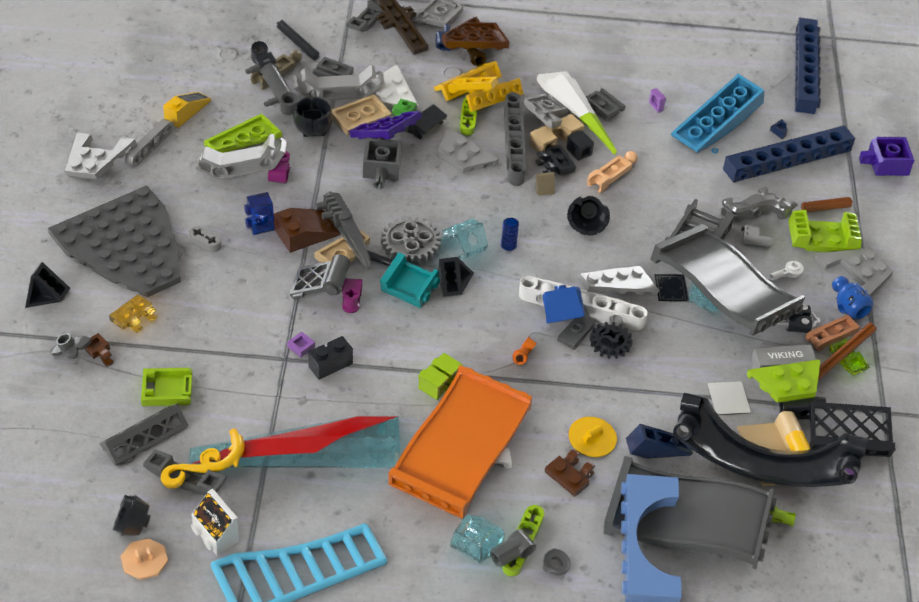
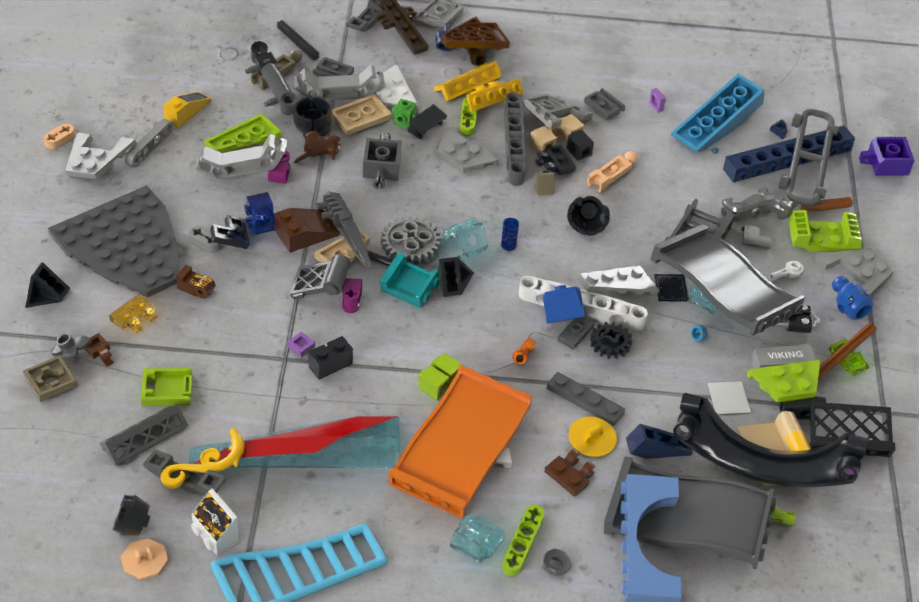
(54, 368): none -> dark tan piece
(59, 136): none -> light nougat beam
(194, 283): none -> reddish brown leg
(233, 234): none -> black plate
(316, 146): none -> reddish brown animal
(386, 127): dark purple plate -> none
(473, 84): yellow plate -> none
(516, 546): dark grey piece -> none
(568, 92): white plate -> none
(585, 398): none -> dark grey plate
(699, 329): none -> dark azure hinge
(787, 182): none -> dark grey bar
(807, 66): dark blue brick -> none
(832, 332): nougat plate -> none

